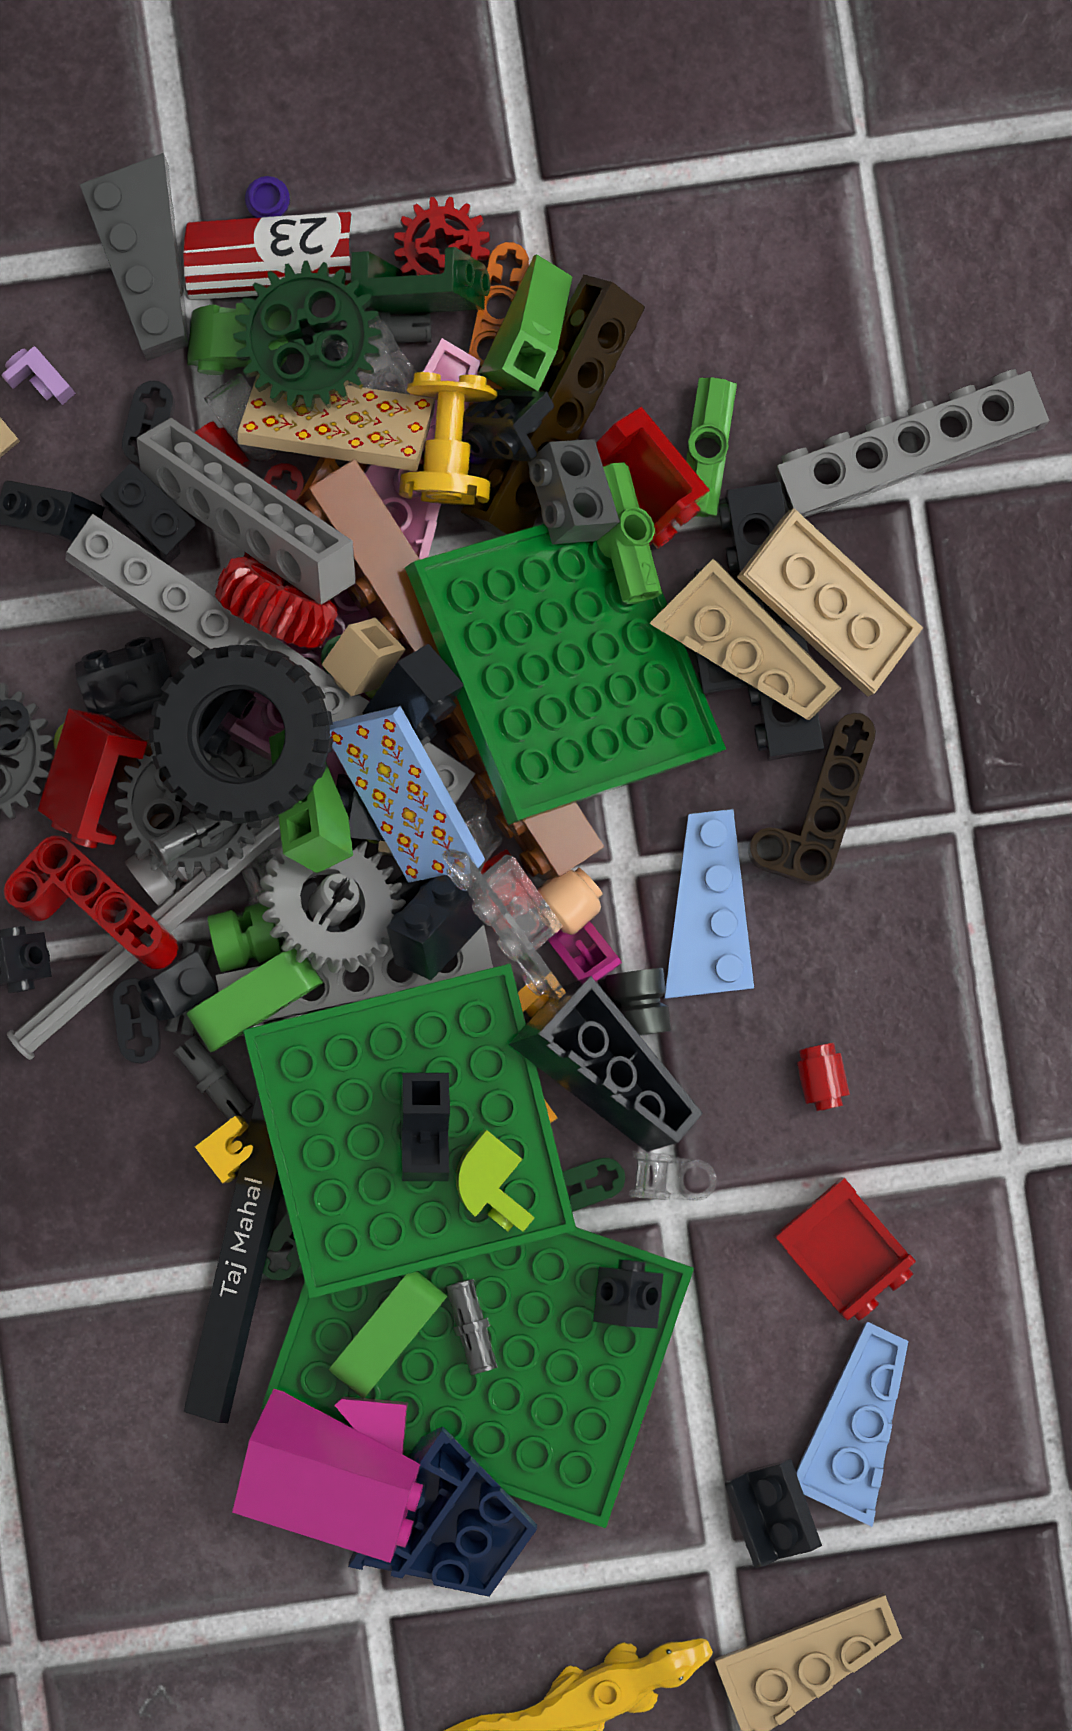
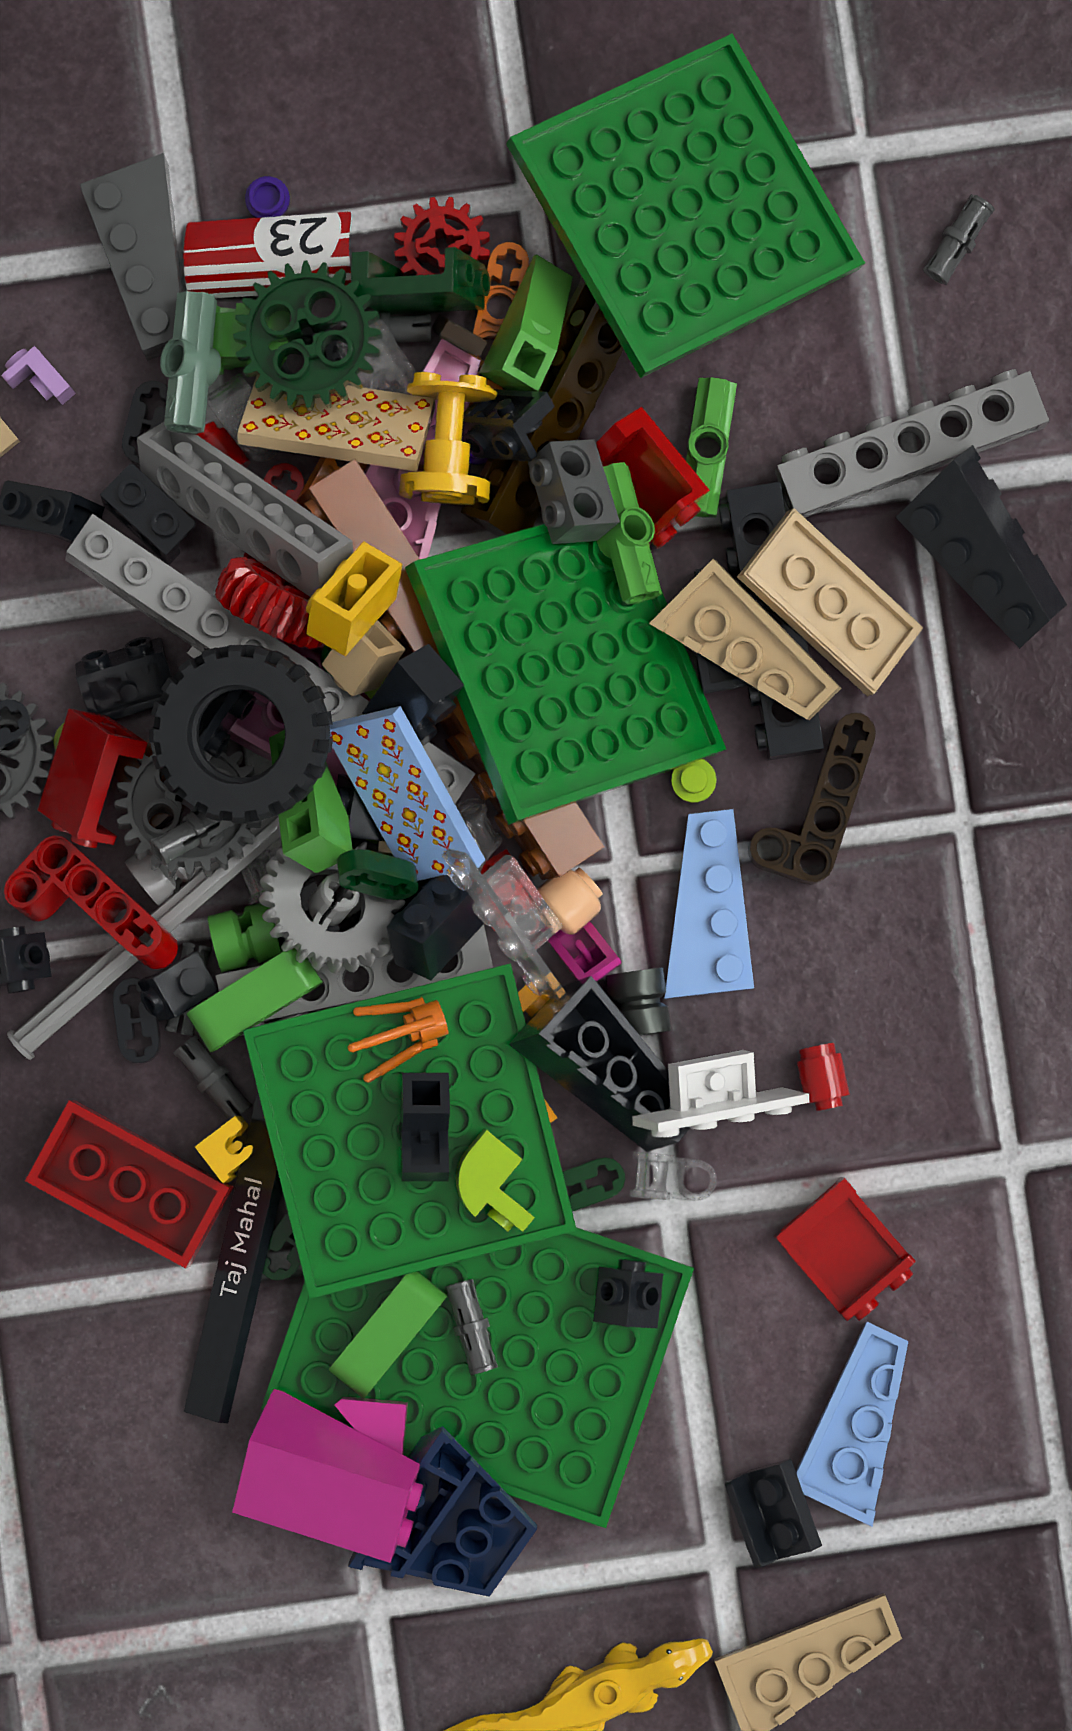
(129, 1183): none -> red brick
(190, 362): none -> sand green piece
(353, 598): none -> yellow brick
(377, 874): none -> dark green beam
(423, 1023): none -> orange plant
(459, 336): none -> dark brown tile
(685, 204): none -> green plate
(694, 781): none -> lime plate
(714, 1091): none -> white bracket
(958, 239): none -> dark grey pin
(983, 548): none -> black wedge

